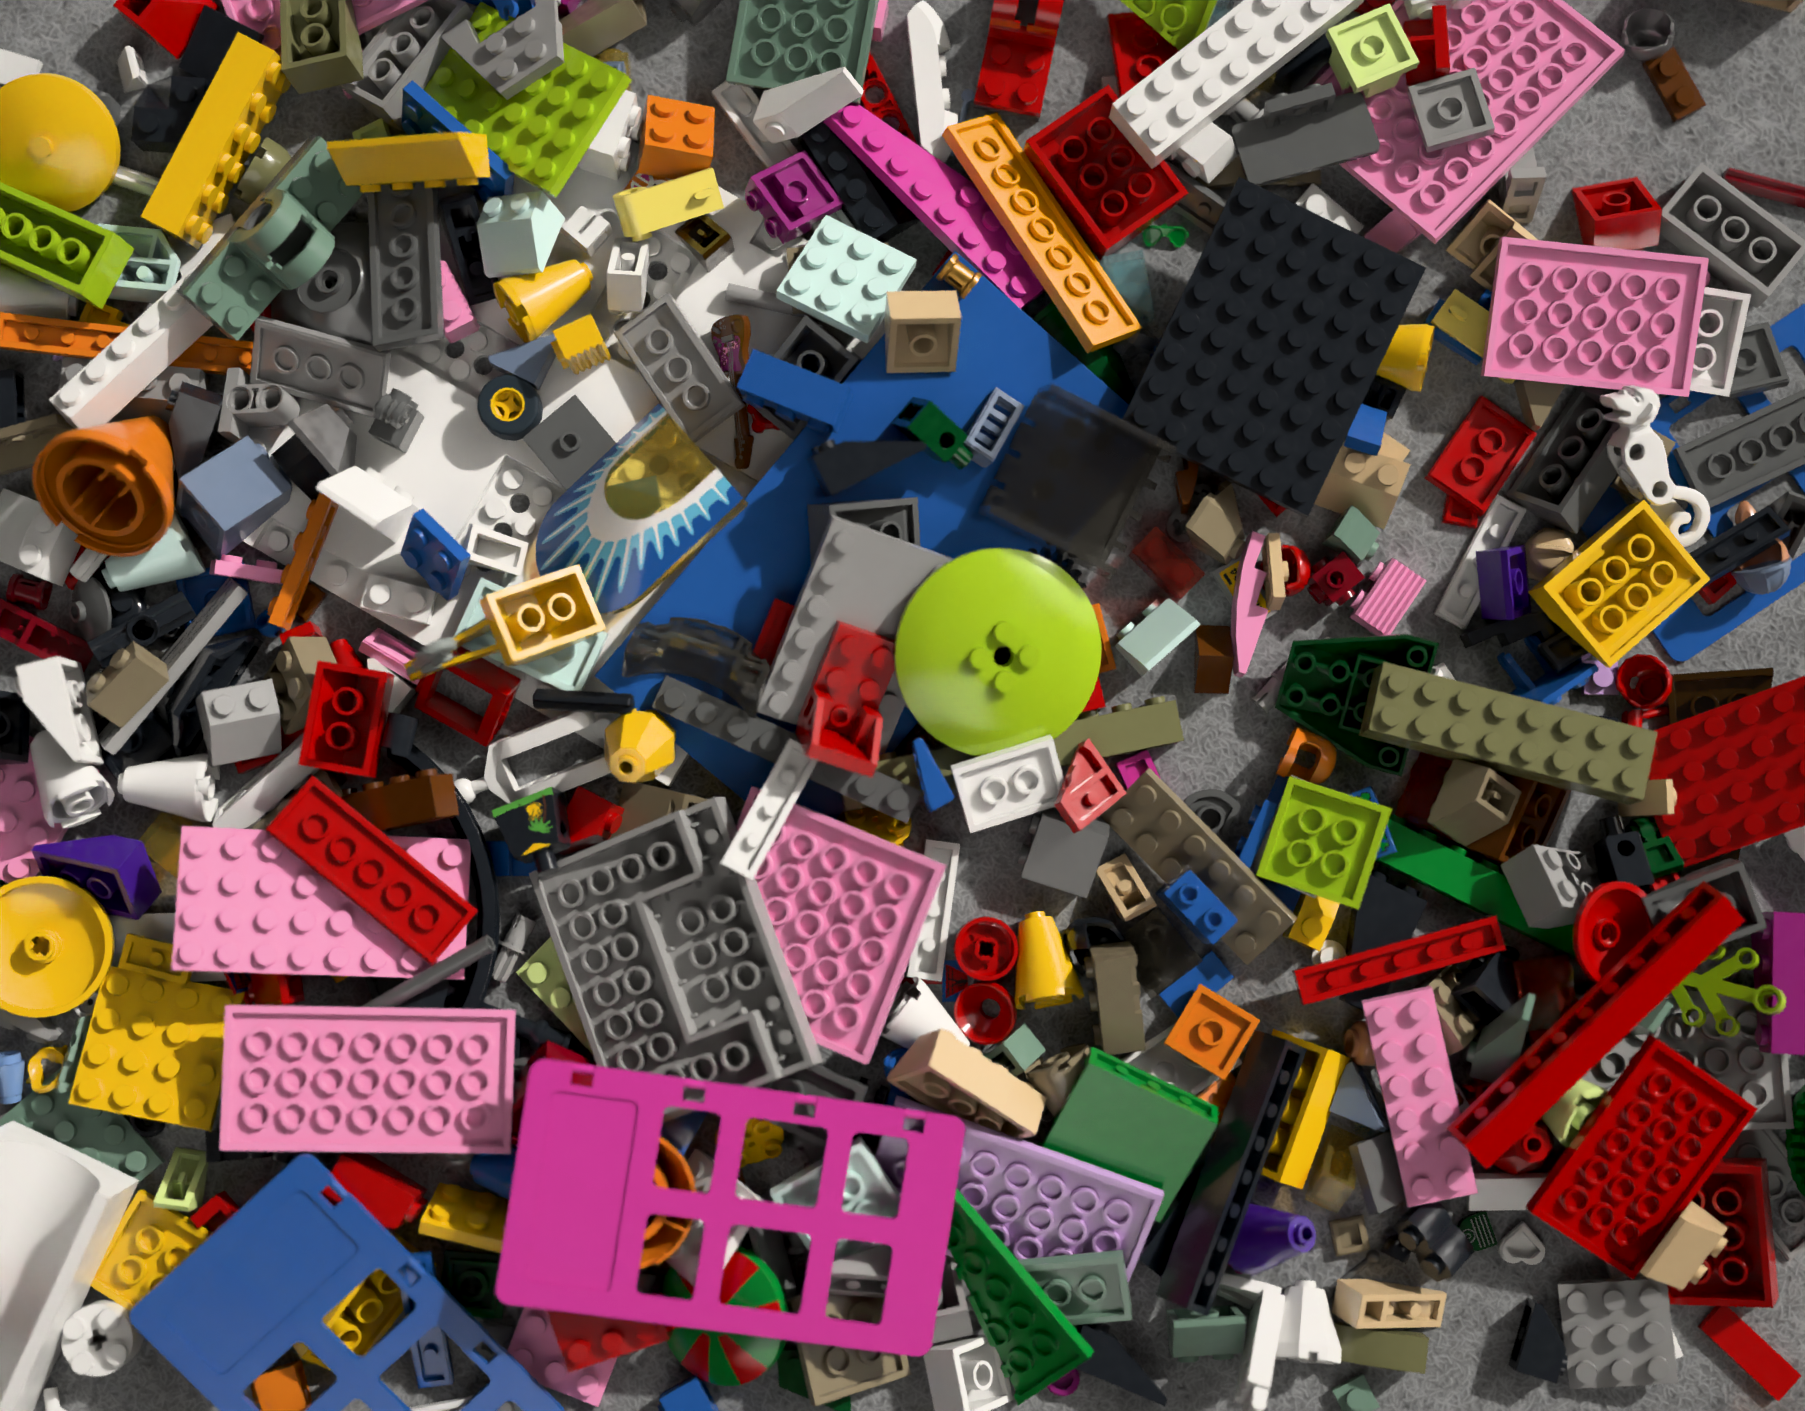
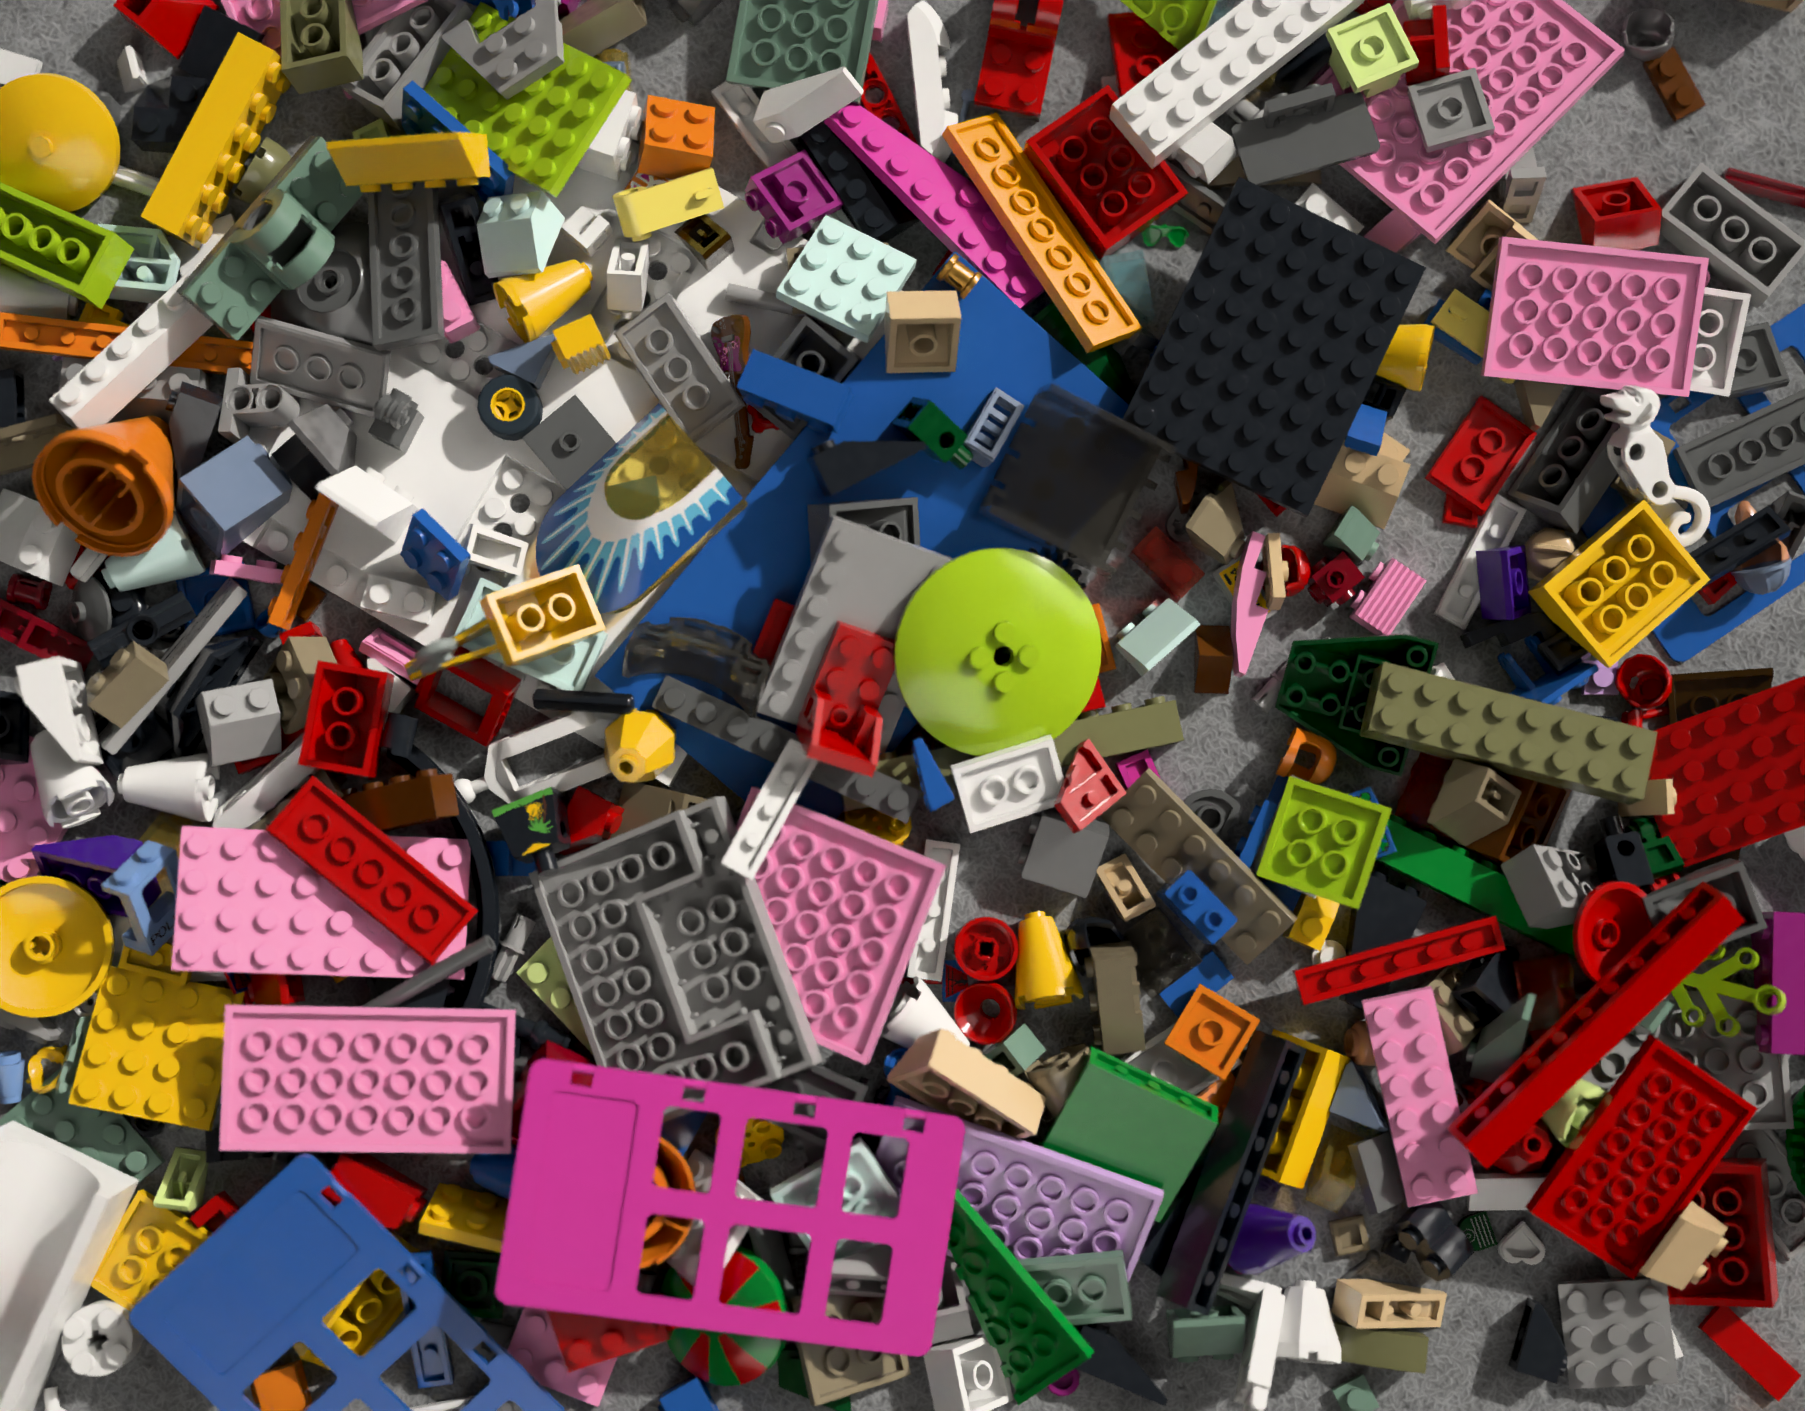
(157, 924): none -> medium blue window

